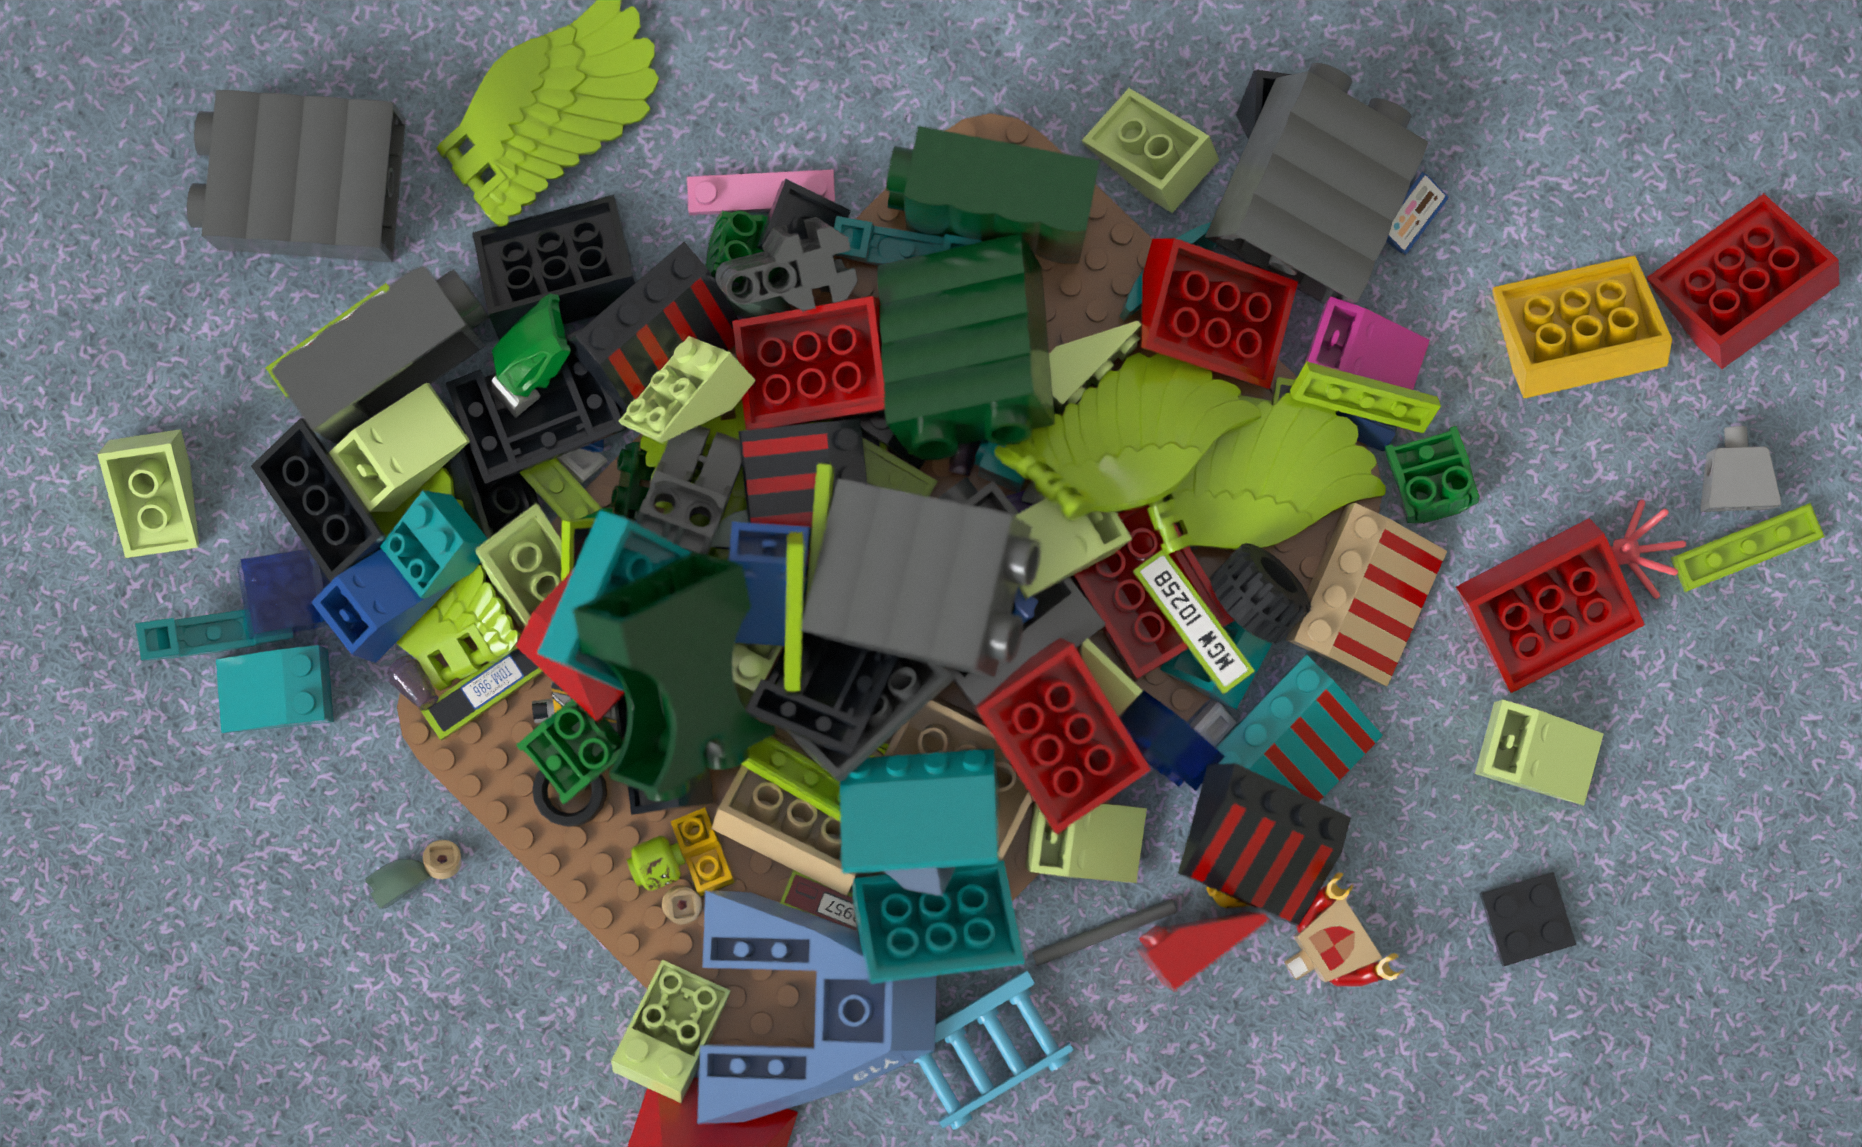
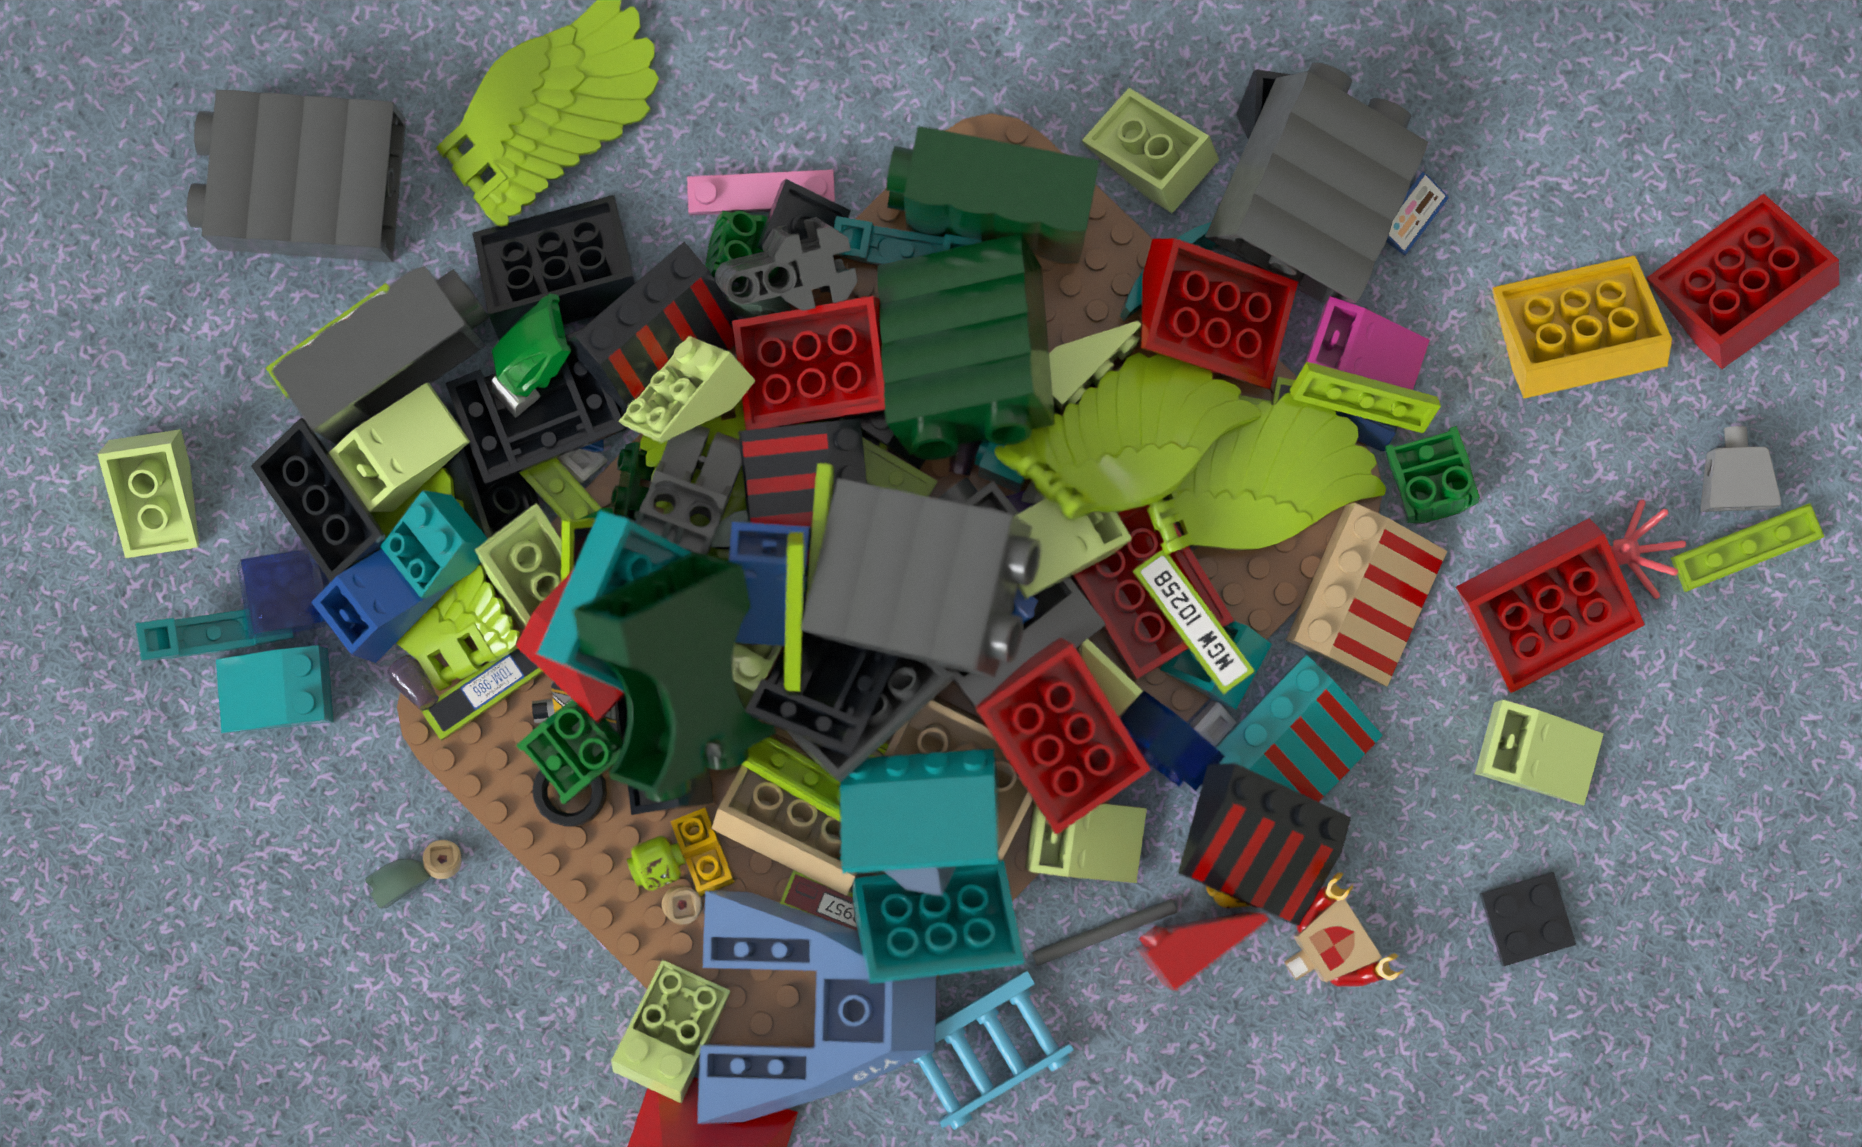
(1260, 593): black tyre -> none

